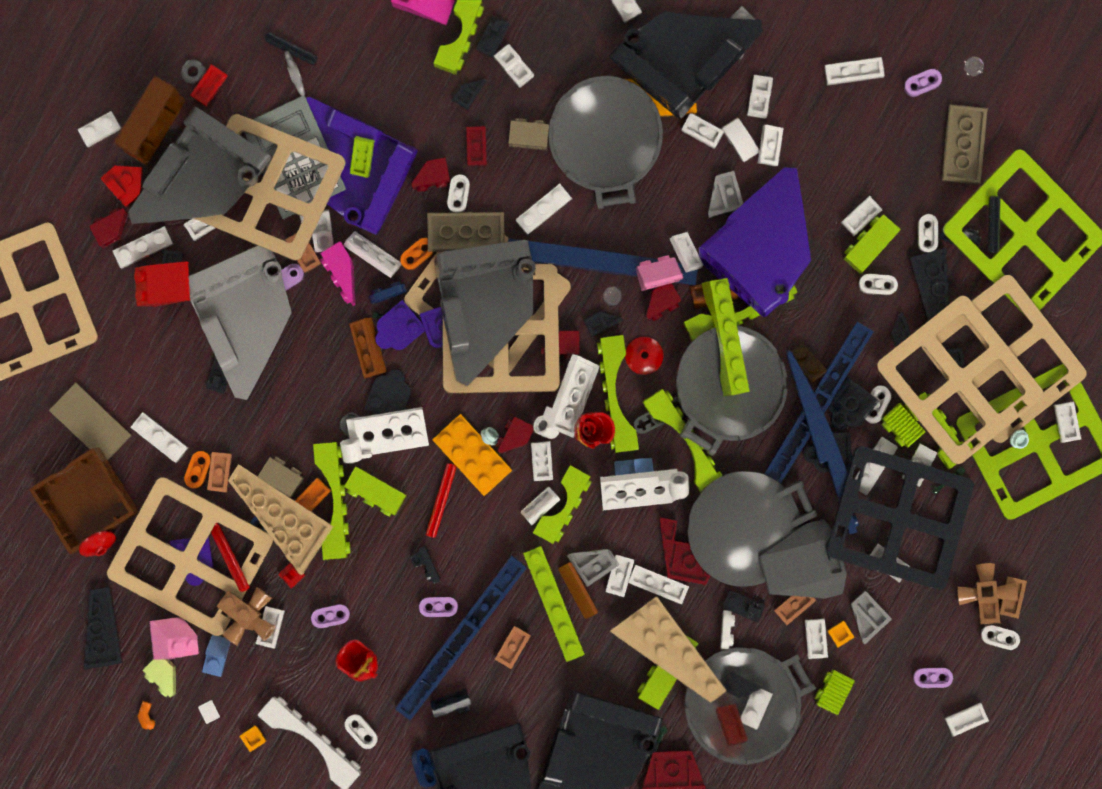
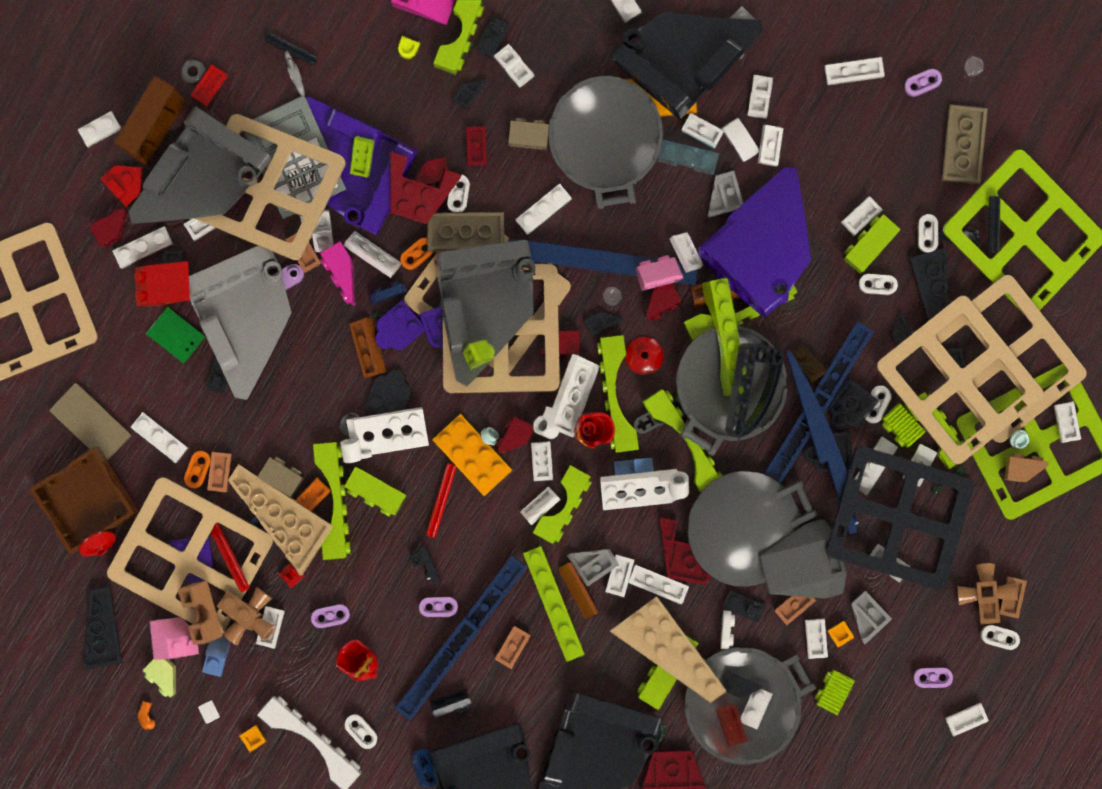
(175, 335): none -> green container
(206, 625): none -> medium nougat arch
(407, 47): none -> neon yellow tile
(413, 198): none -> dark red wing
(478, 354): none -> lime slope
(696, 158): none -> clear light blue arch
(745, 427): none -> black beam
(1023, 469): none -> medium nougat slope

